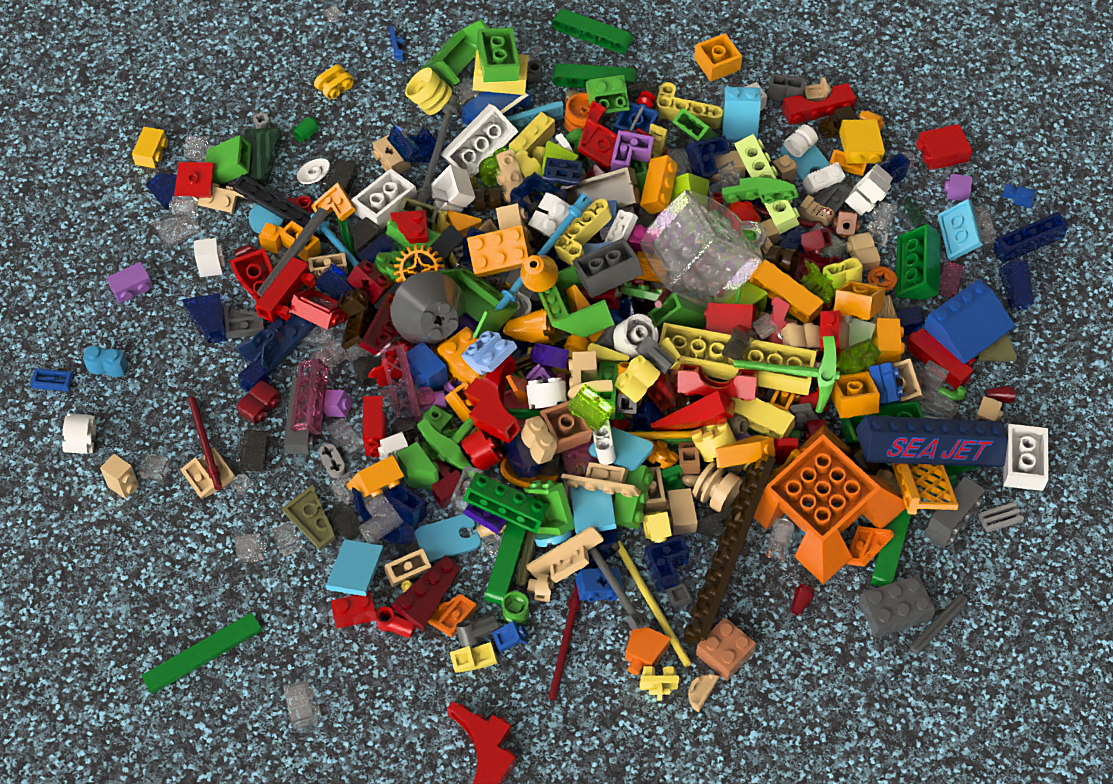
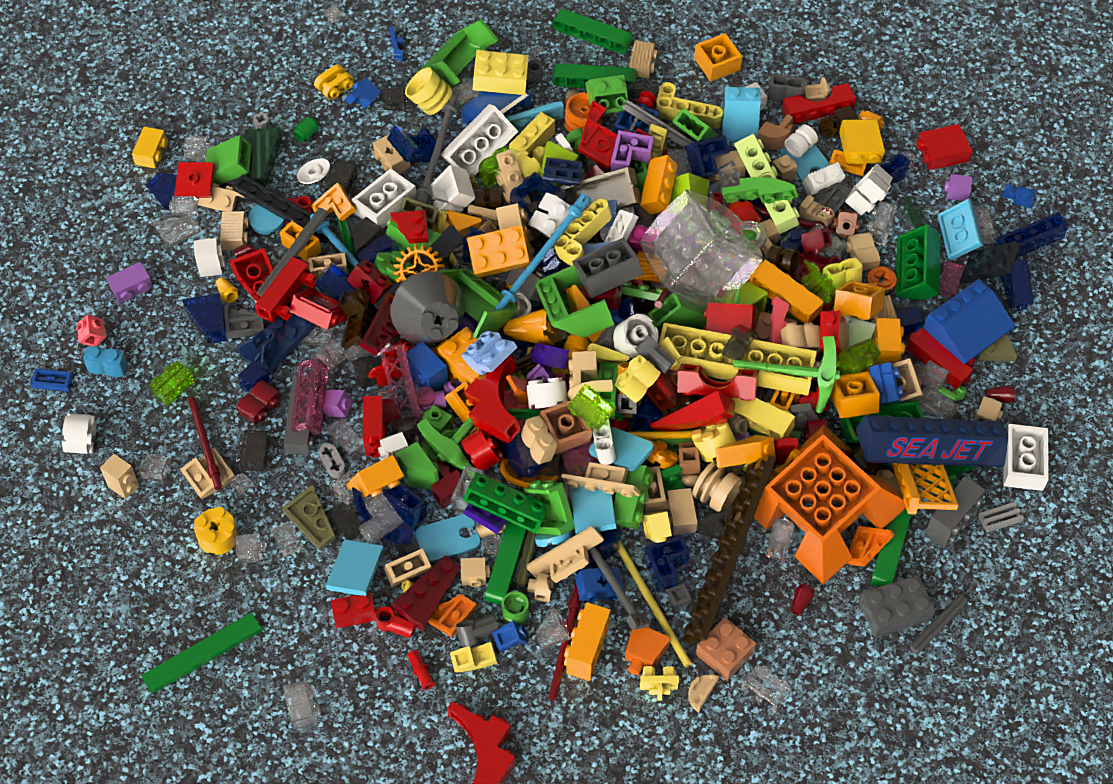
(91, 330): none -> coral brick
(171, 383): none -> clear neon green brick
(215, 531): none -> yellow brick
(227, 291): none -> yellow cone
(233, 230): none -> tan brick
(270, 238): light orange brick -> none
(363, 93): none -> blue brick
(389, 411): none -> dark red panel
(394, 99): none -> clear smoke brick
(420, 669): none -> red axle
(474, 572): none -> tan brick
(483, 213): none -> tan tile
(498, 55): bright green brick -> none
(539, 273): light orange cone -> none
(552, 630): none -> clear slope
(587, 641): none -> light orange brick
(642, 58): none -> tan brick
(649, 119): none -> dark grey axle
(763, 692): none -> clear window
(765, 327): clear panel -> none
(774, 136): none -> medium nougat brick
(990, 262): none -> black plate

